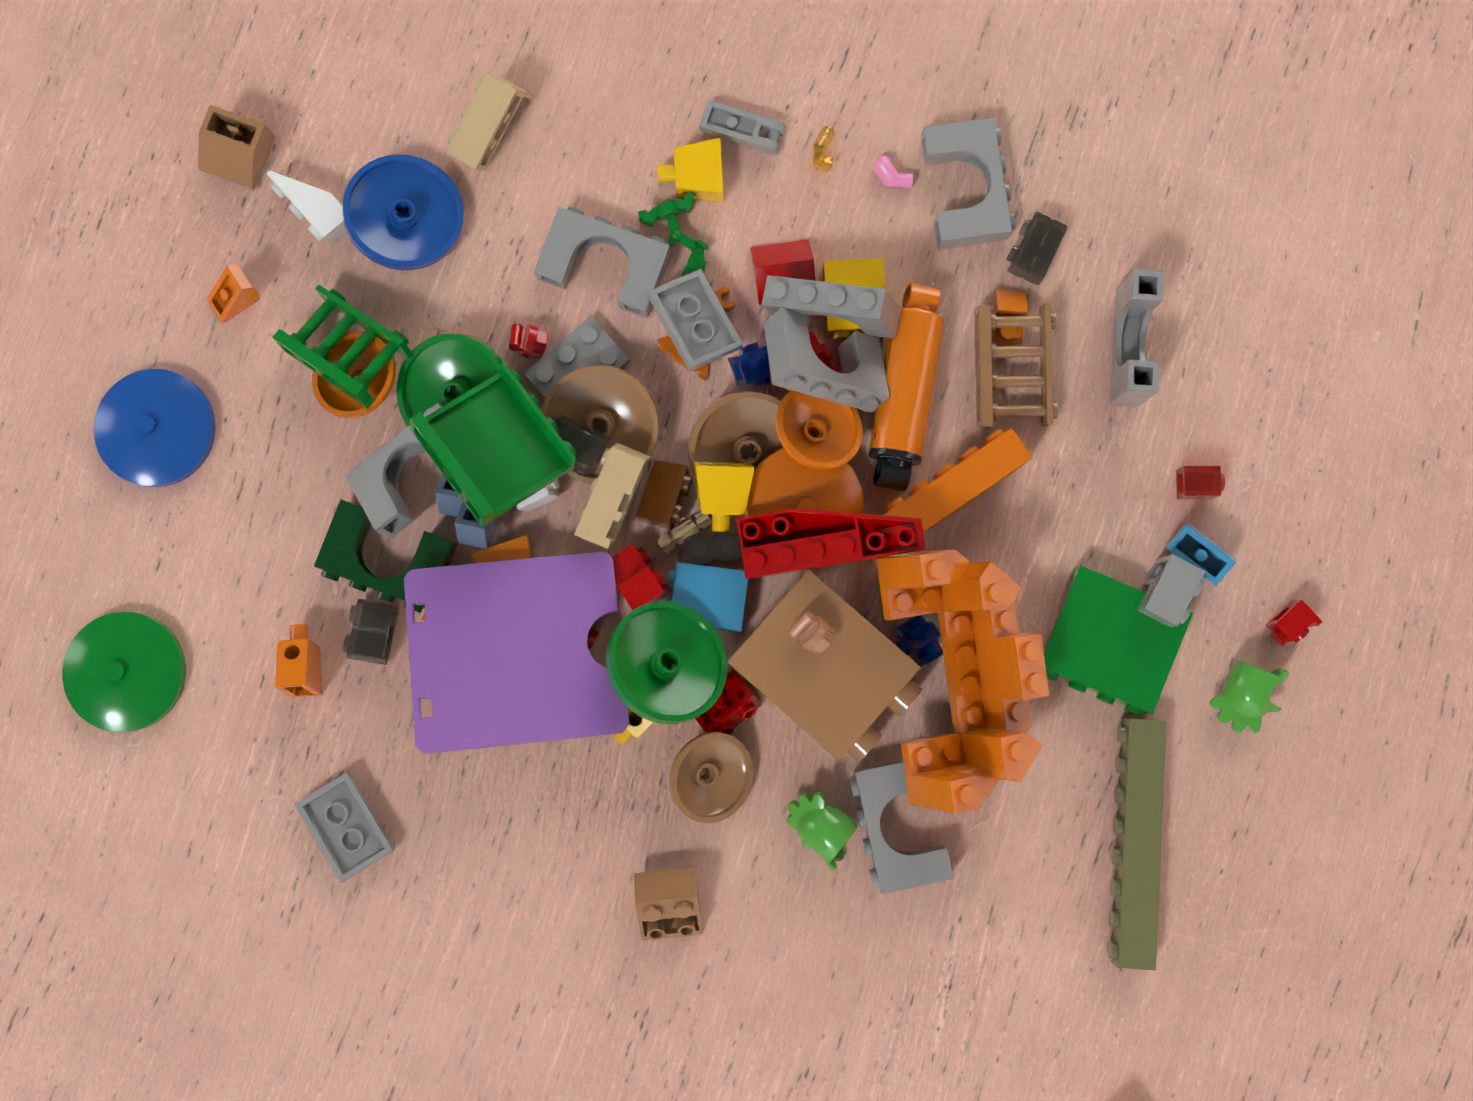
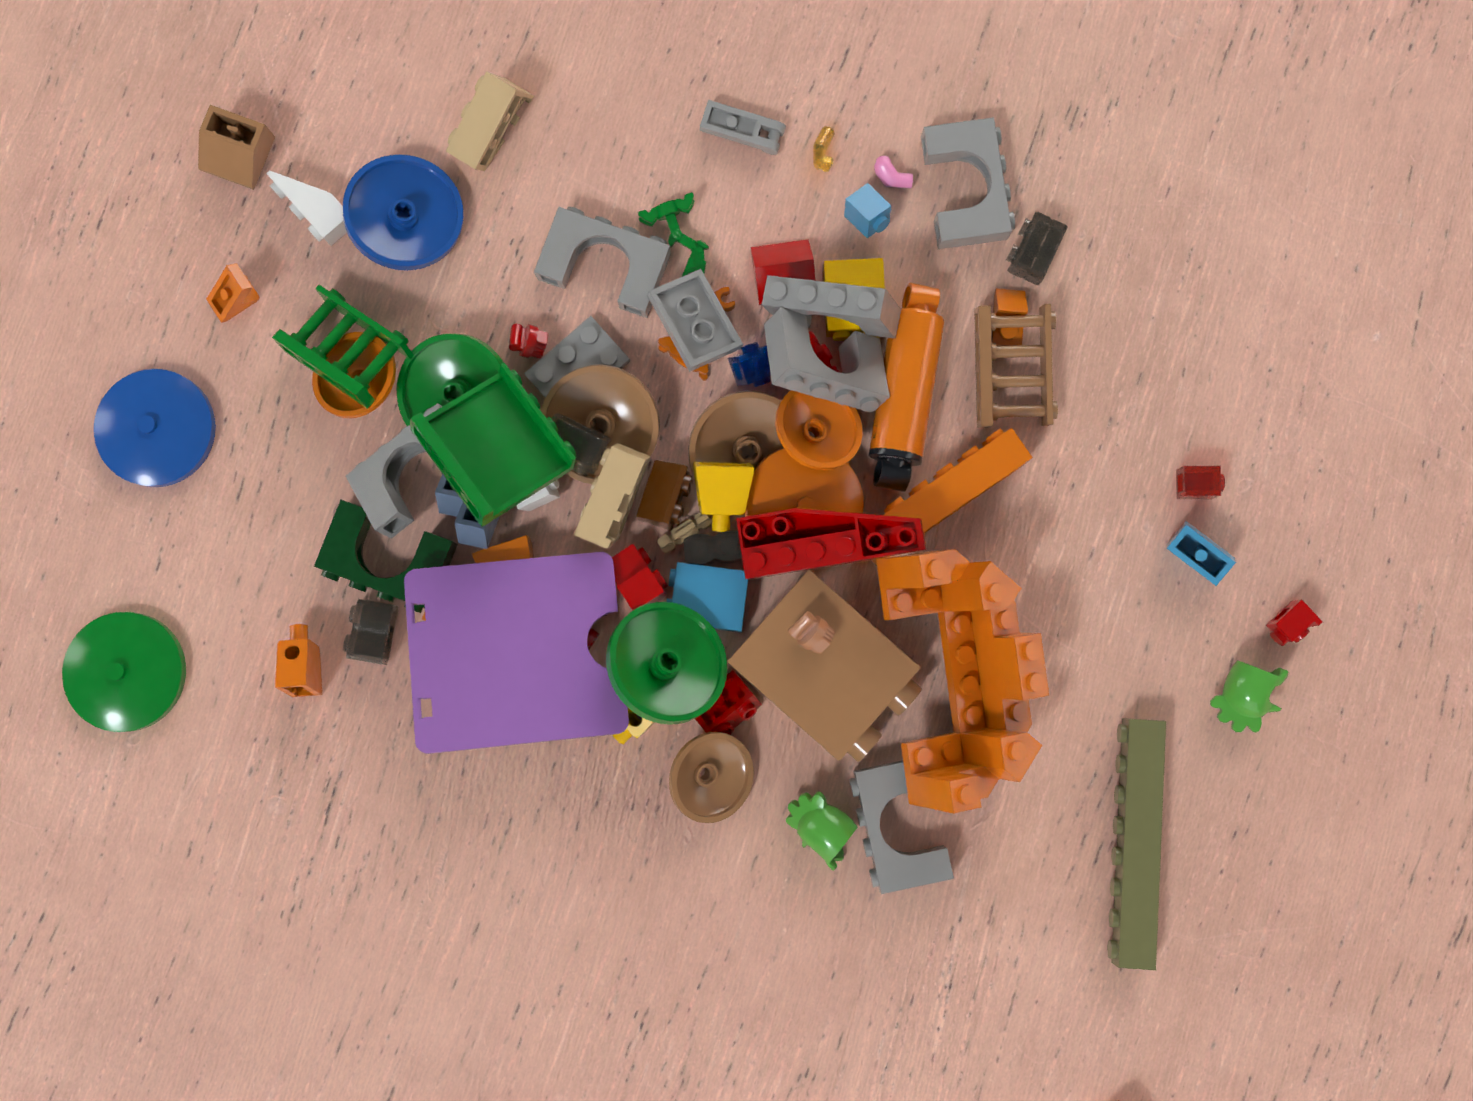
(344, 827): light grey plate -> none
(668, 903): medium nougat slope -> none
(696, 170): yellow torso -> none
(867, 211): none -> dark azure brick
(919, 634): clear blue brick -> none
(1110, 645): green panel -> none
(1132, 376): light grey arch -> none
(1170, 590): light grey brick -> none

